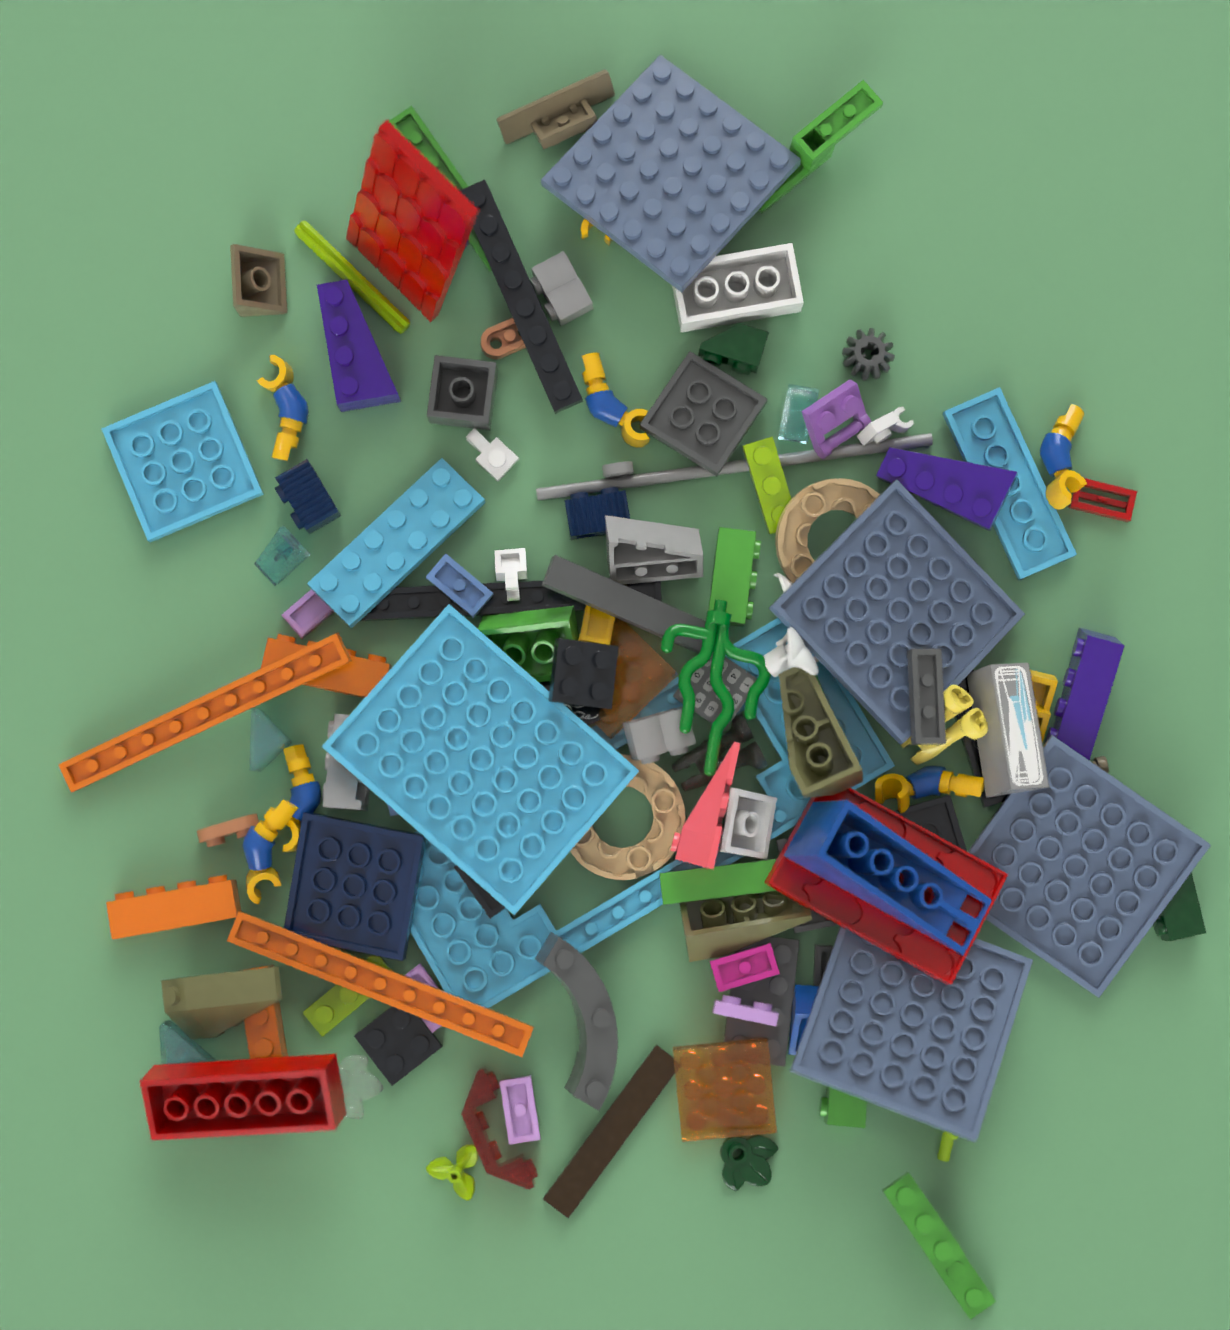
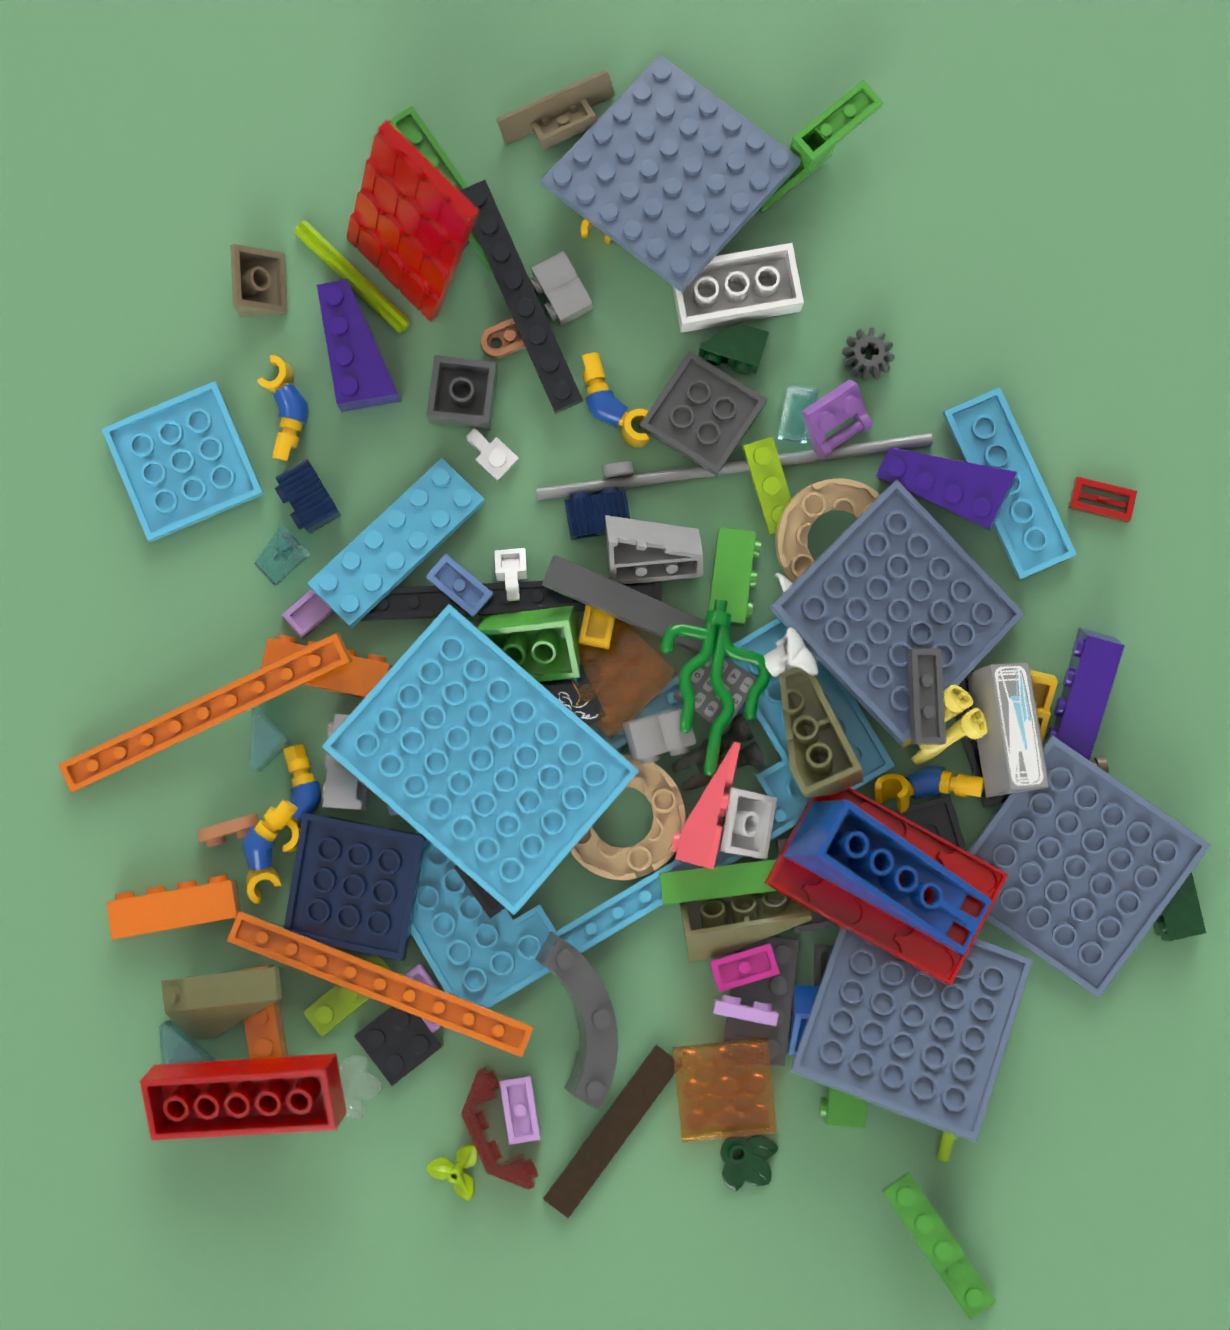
(583, 673): black plate -> none
(880, 428): white plate -> none
(1057, 459): yellow piece -> none

